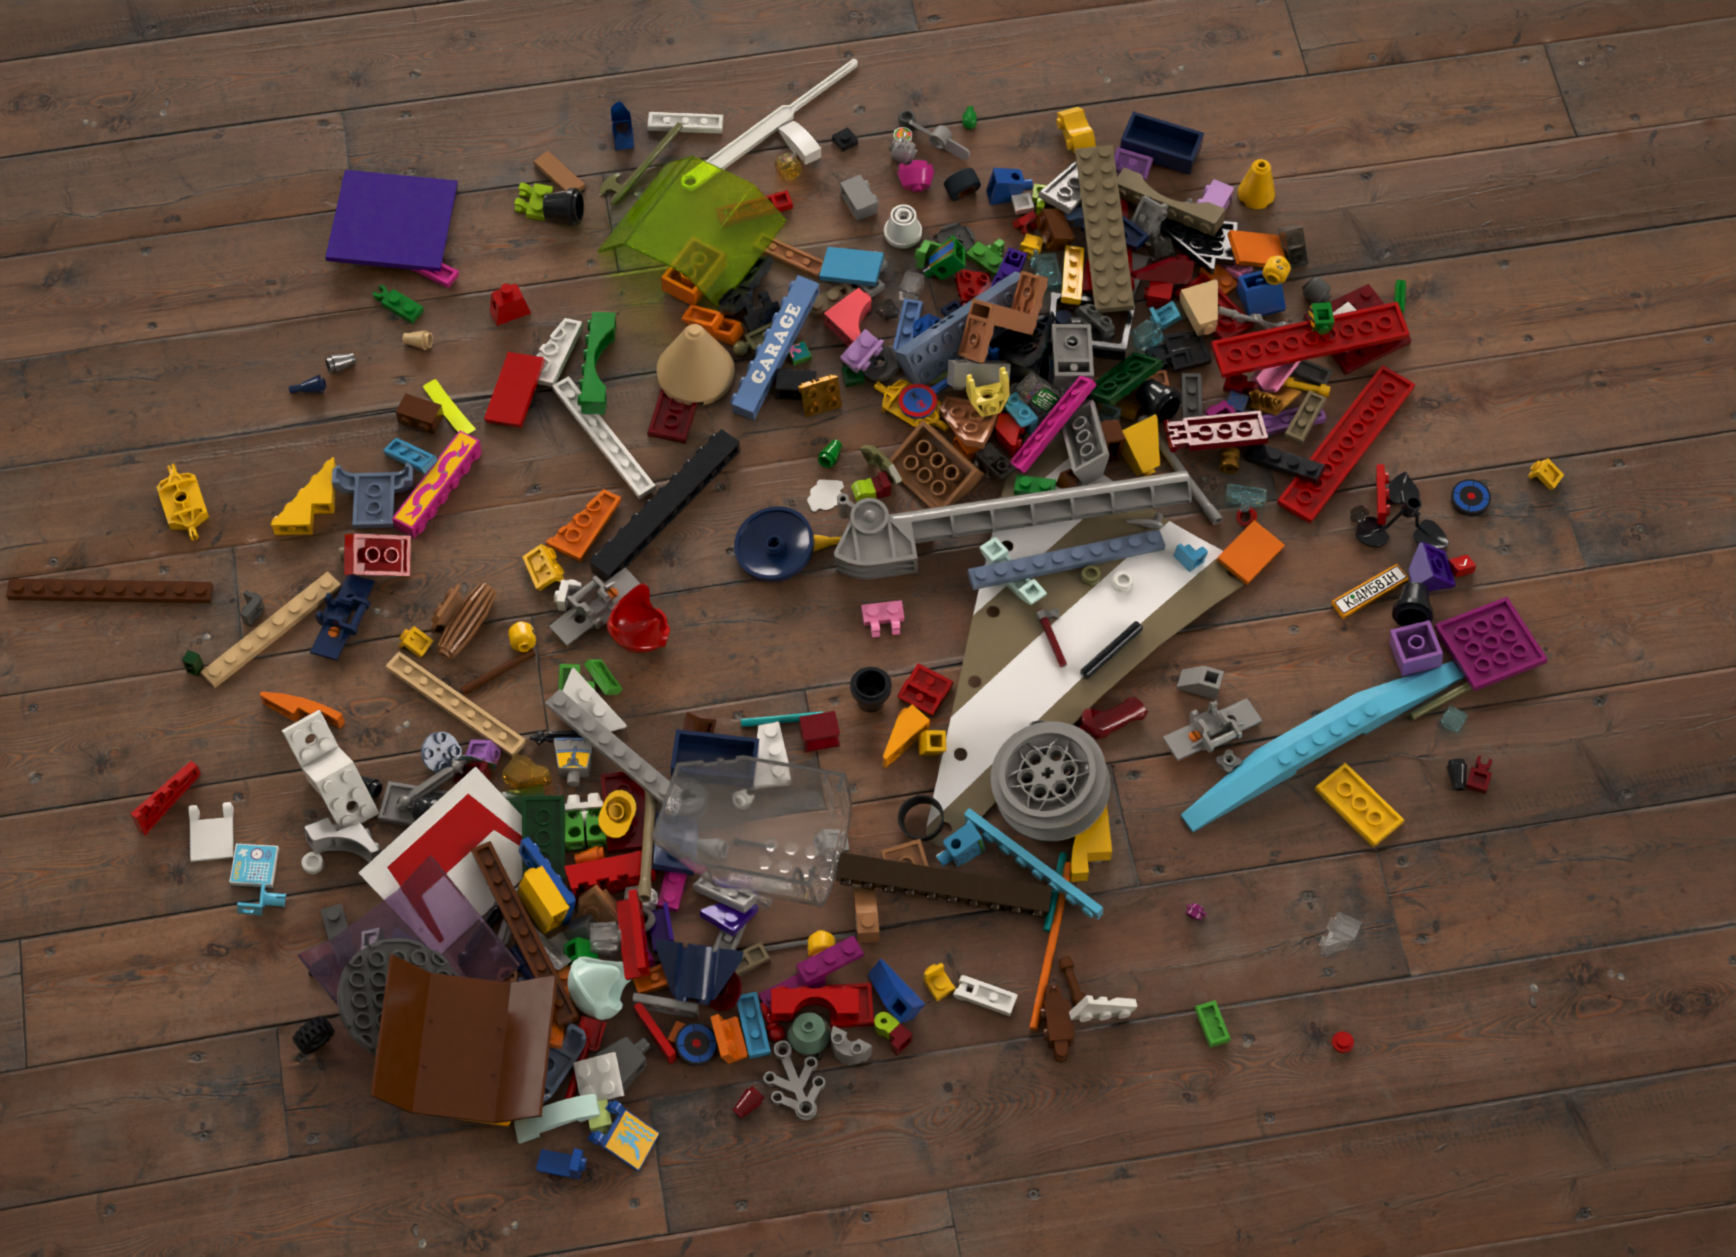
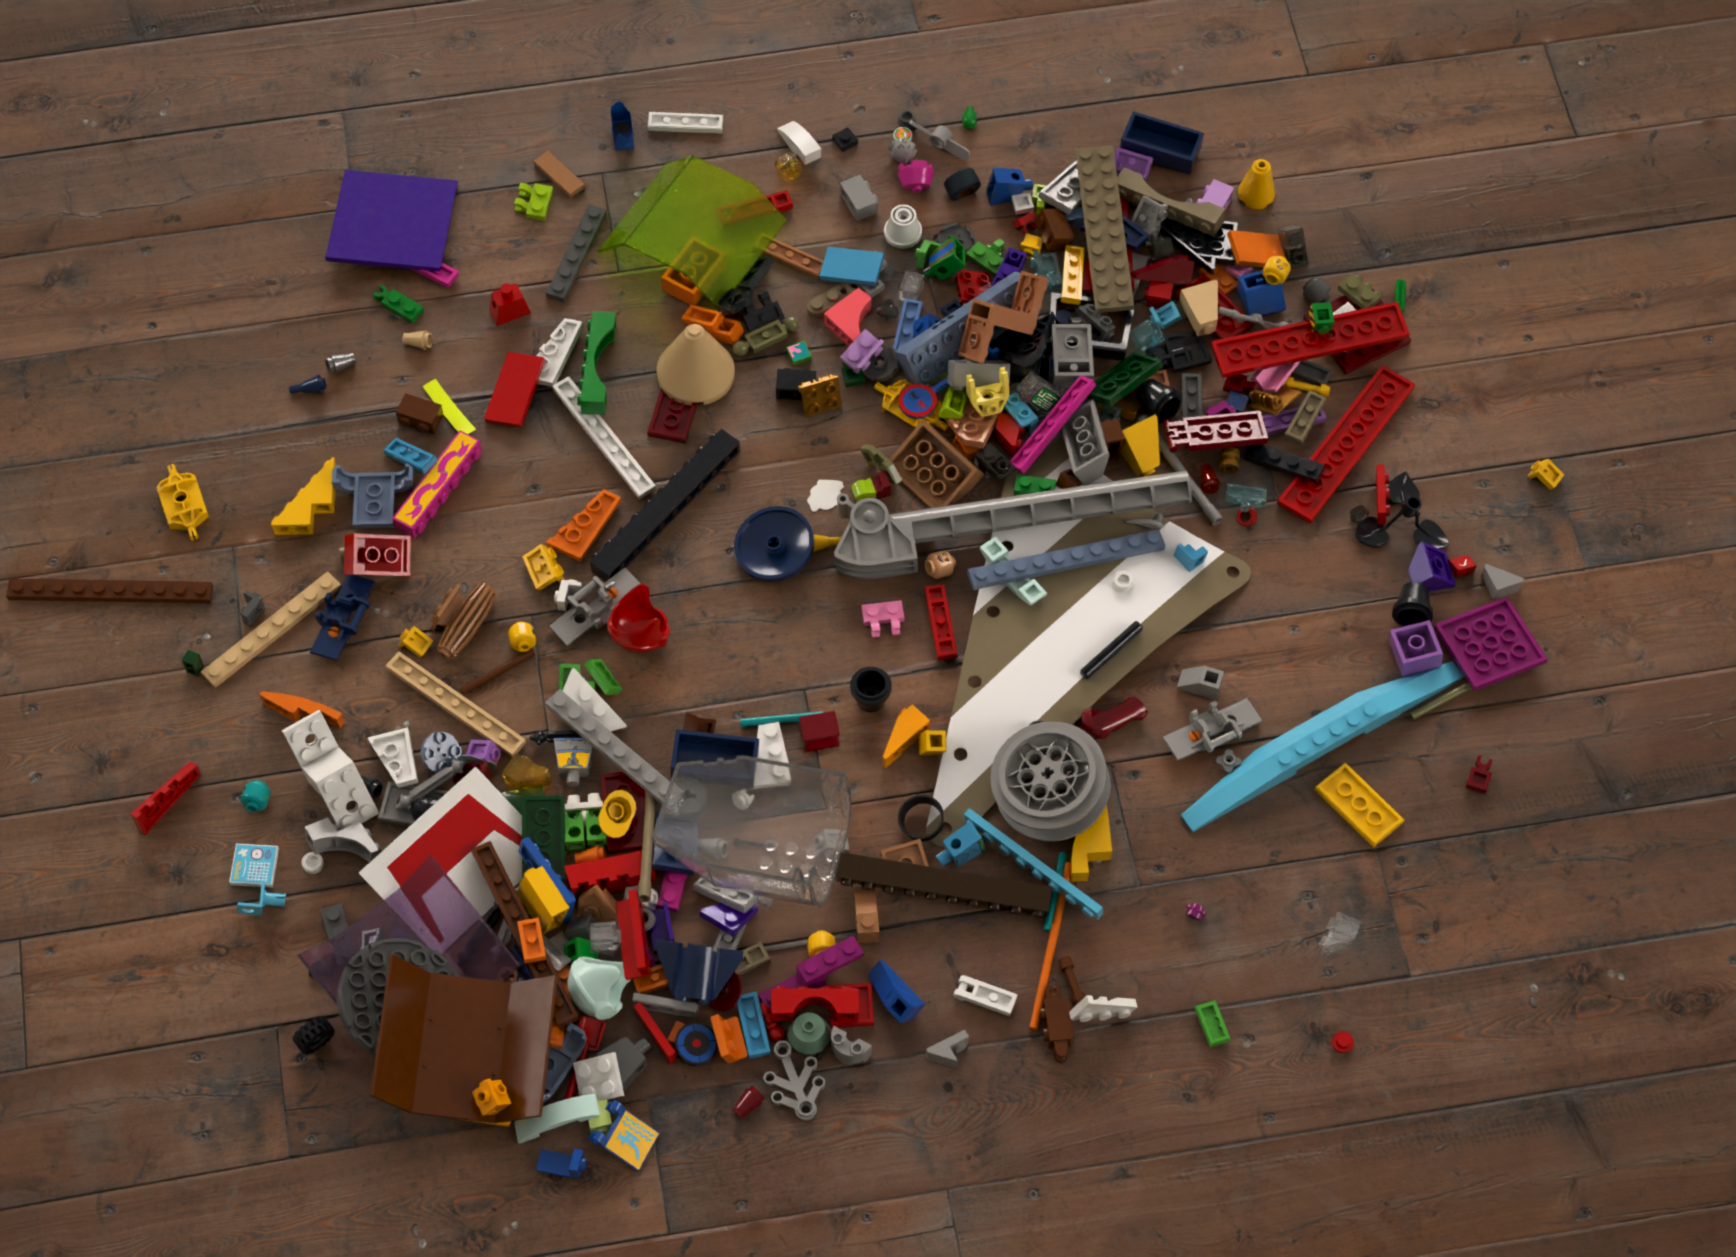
(211, 837): white flag -> none
(255, 796): none -> teal head
(396, 755): none -> white wing
(491, 1097): none -> light orange brick
(531, 940): none -> orange plate
(564, 206): black piece -> none
(576, 253): none -> dark grey plate
(611, 184): olive piece -> none
(775, 347): medium blue brick -> none
(776, 119): white piece -> none
(830, 454): green cone -> none
(894, 1031): leg -> none
(925, 689): red slope -> none
(938, 981): yellow bracket -> none
(940, 564): none -> light nougat head
(940, 622): none -> red plate
(943, 1051): none -> light grey slope
(953, 403): none -> lime slope
(1043, 616): dark red piece -> none
(1075, 129): yellow brick -> none
(1090, 575): olive tile -> none
(1209, 479): none -> clear red cone
(1250, 552): orange tile -> none
(1358, 292): none -> olive plate
(1369, 591): tile -> none
(1453, 719): clear light blue tile -> none
(1457, 773): black cone -> none
(1470, 497): tile -> none
(1500, 582): none -> light grey slope

